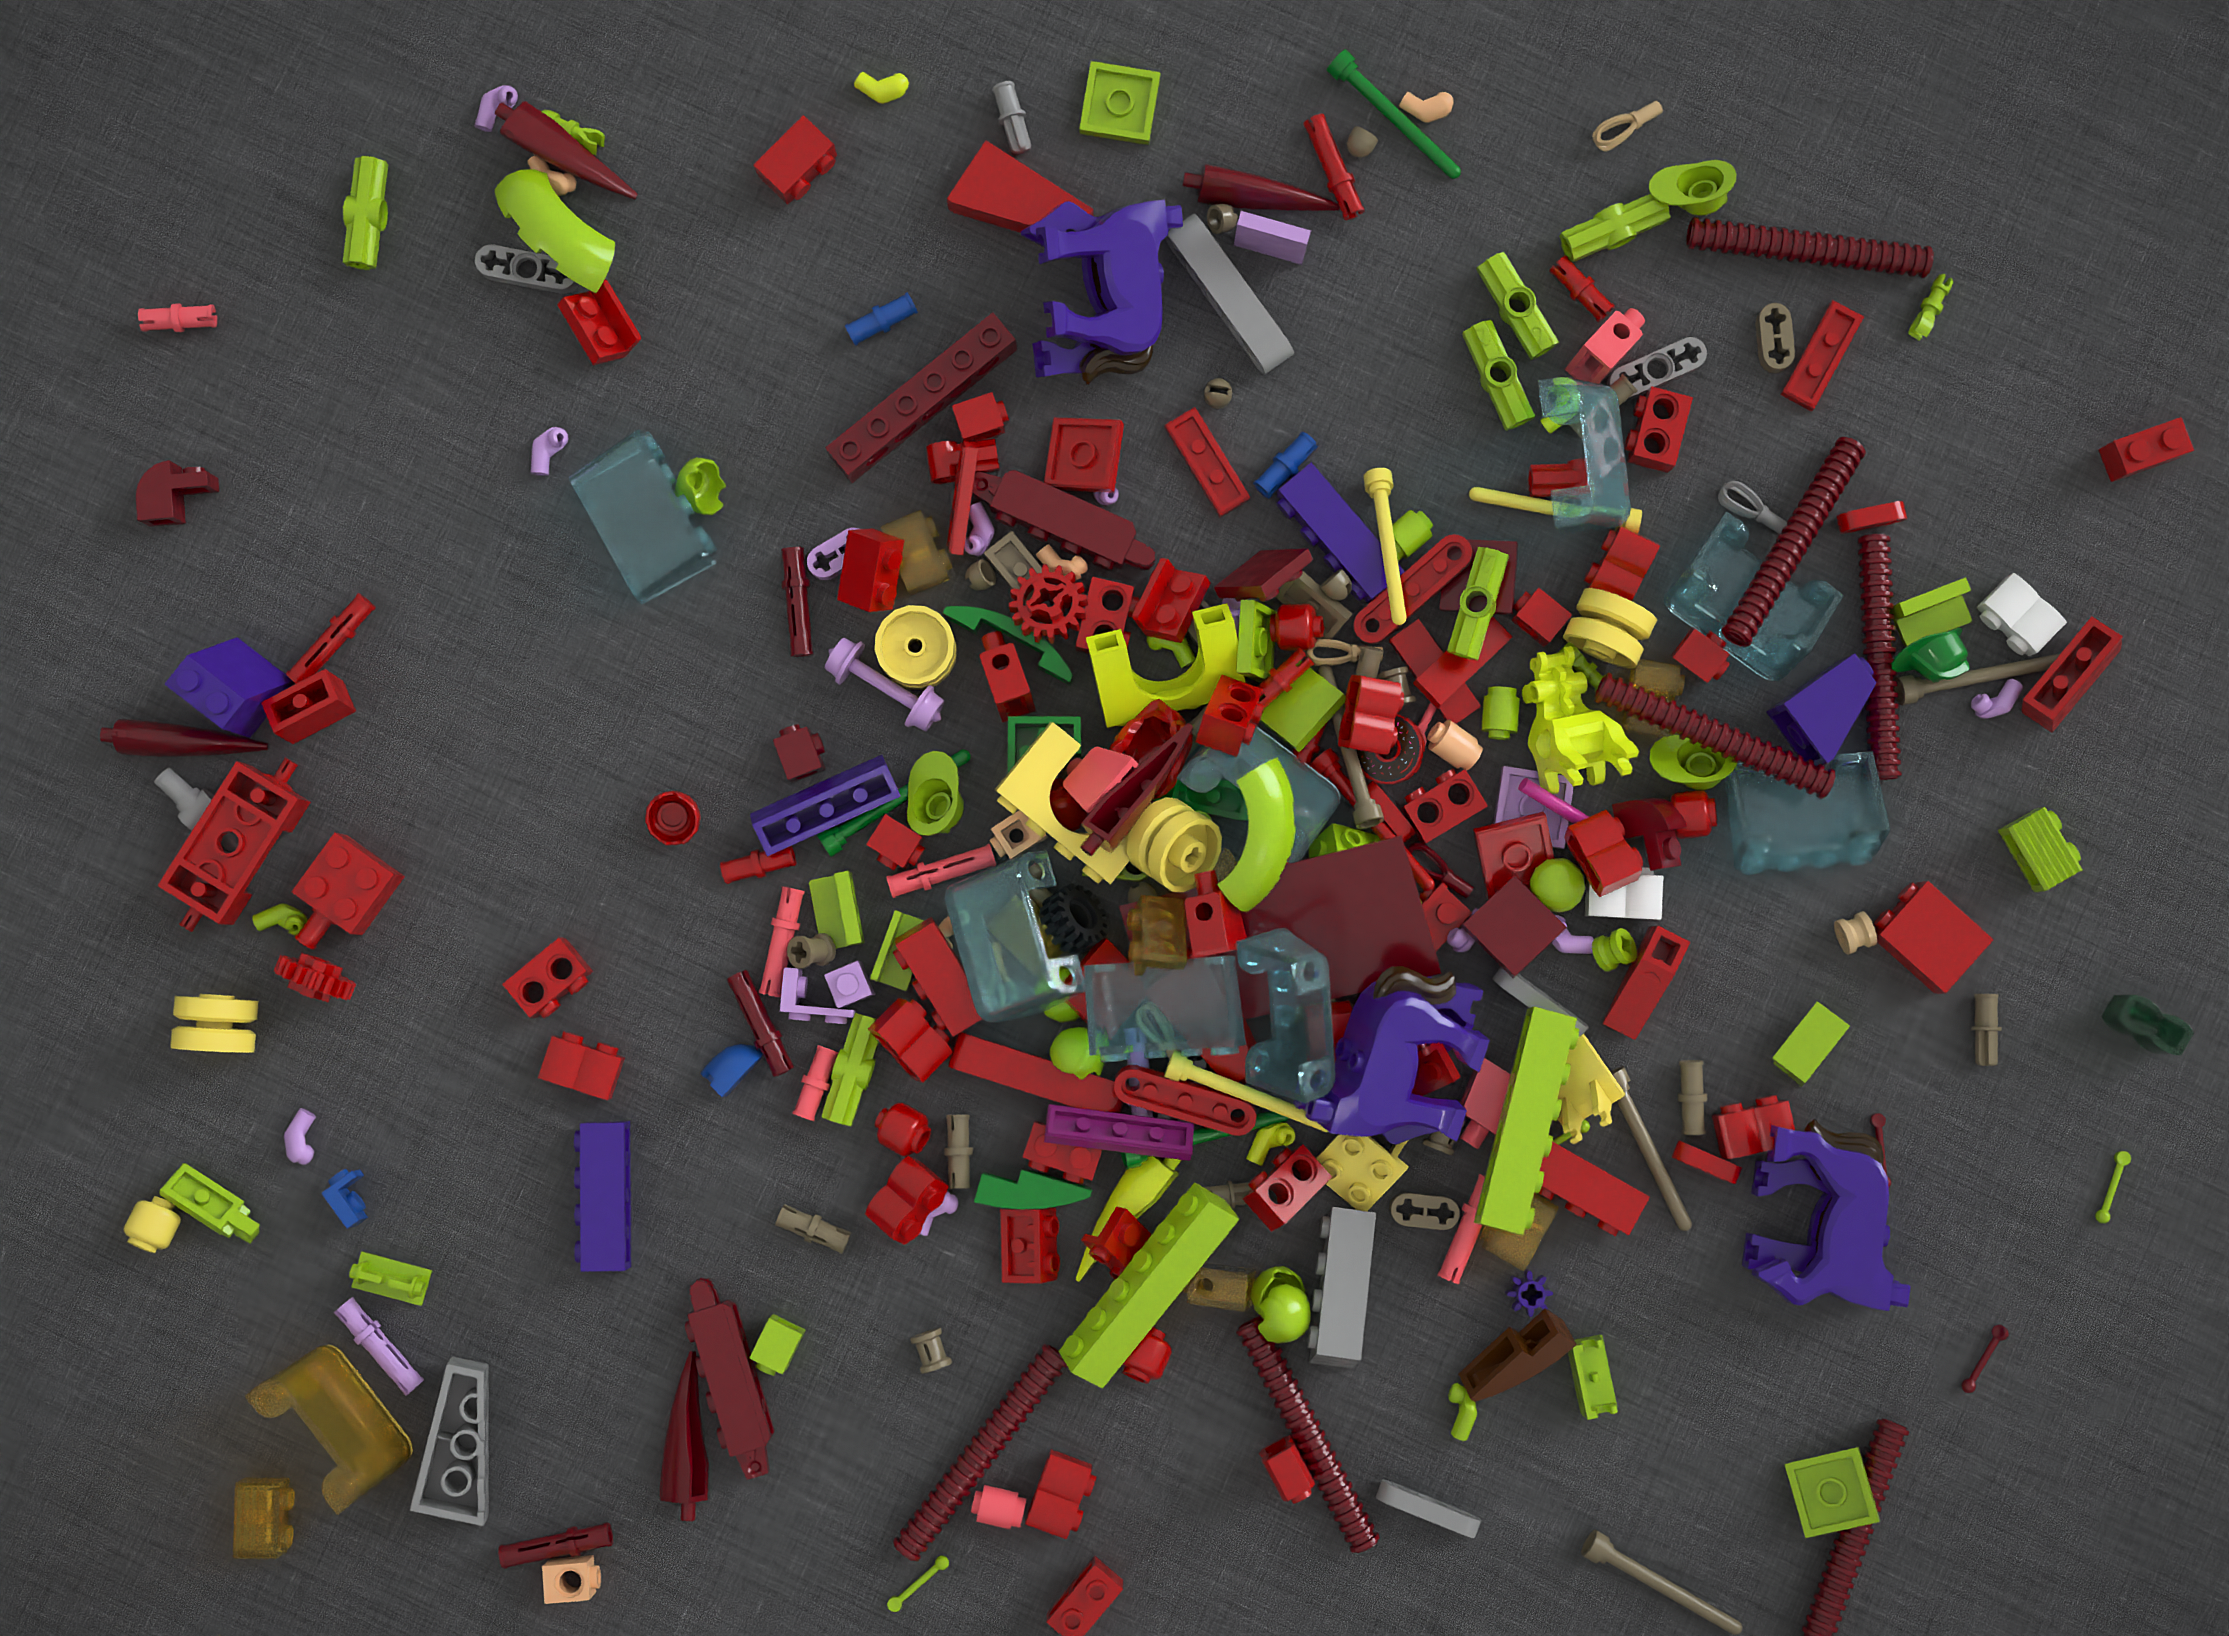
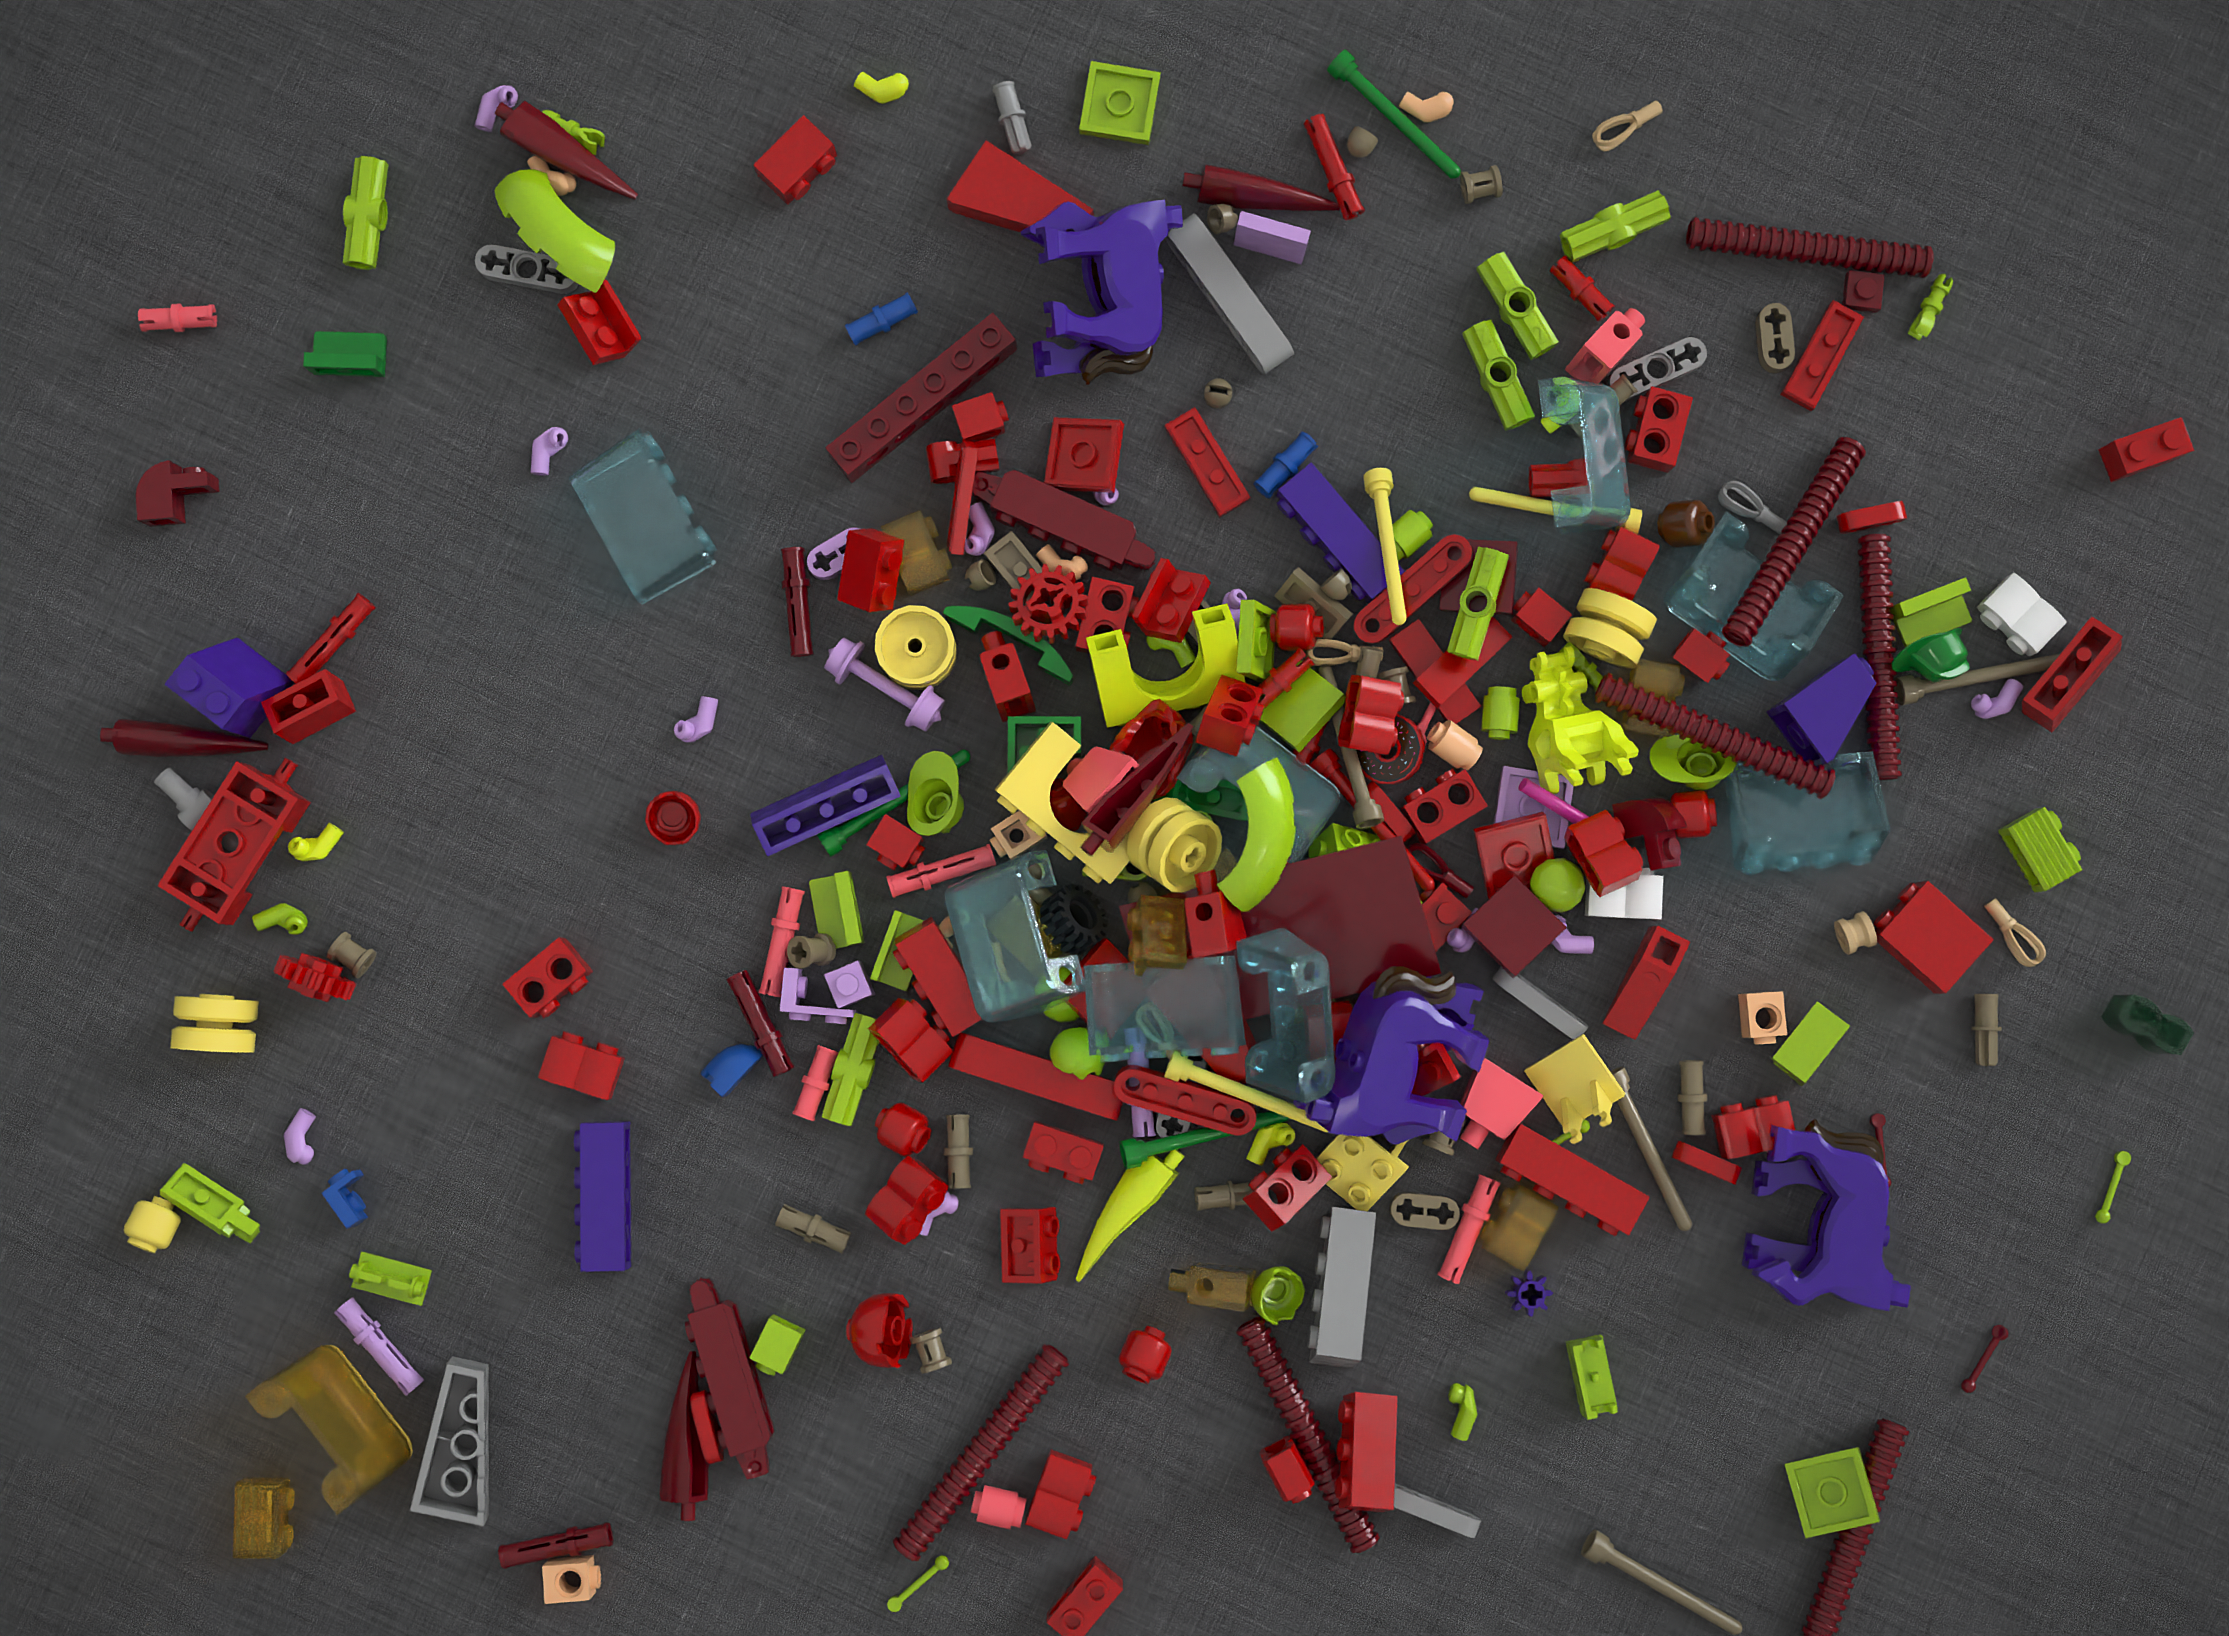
(315, 848): none -> neon yellow arm
(344, 888): red brick -> none
(347, 354): none -> green panel
(351, 954): none -> dark tan bush
(700, 724): none -> lavender arm
(701, 485): lime hair -> none
(706, 1428): none -> red tile
(756, 864): red pin -> none
(799, 752): dark red brick -> none
(880, 1330): none -> red cylinder
(1031, 1191): green slope -> none
(1117, 1241): red bracket -> none
(1119, 1132): magenta tile -> none
(1148, 1285): lime brick -> none
(1264, 574): dark red tile -> none
(1285, 1314): lime hair -> none
(1367, 1452): none -> red brick
(1491, 177): none -> dark tan bush
(1517, 1356): reddish brown slope -> none
(1526, 1120): lime brick -> none
(1614, 949): lime wheel -> none
(1685, 523): none -> reddish brown head
(1694, 187): lime piece -> none
(1749, 1006): none -> light nougat brick
(1863, 291): none -> dark red plate
(2008, 923): none -> tan piece

